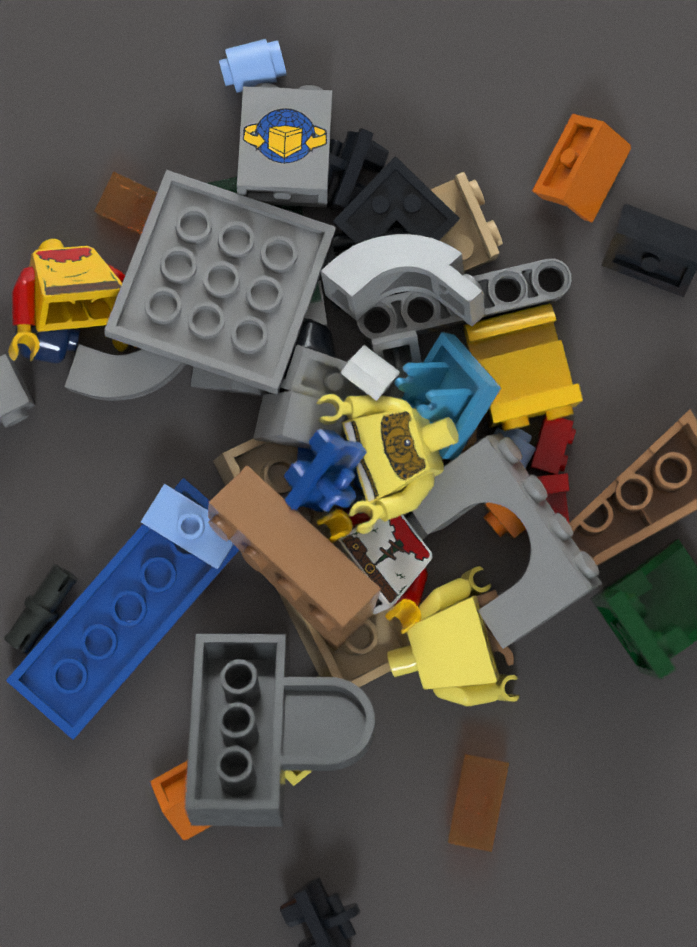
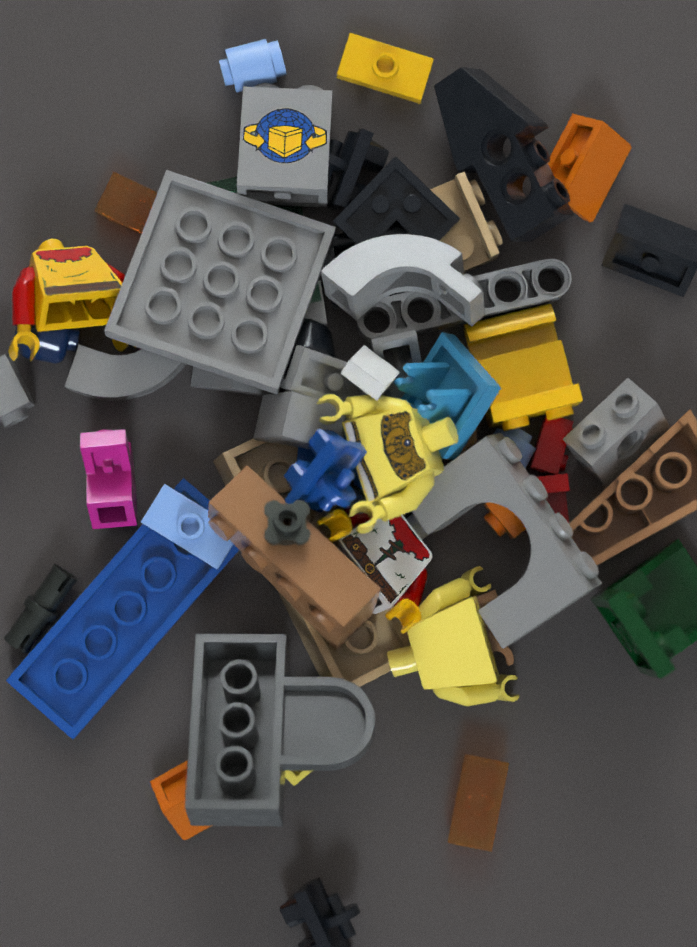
(109, 478): none -> dark pink brick
(277, 532): none -> pearl dark grey plate
(385, 68): none -> yellow plate
(477, 123): none -> black brick
(617, 432): none -> light grey brick

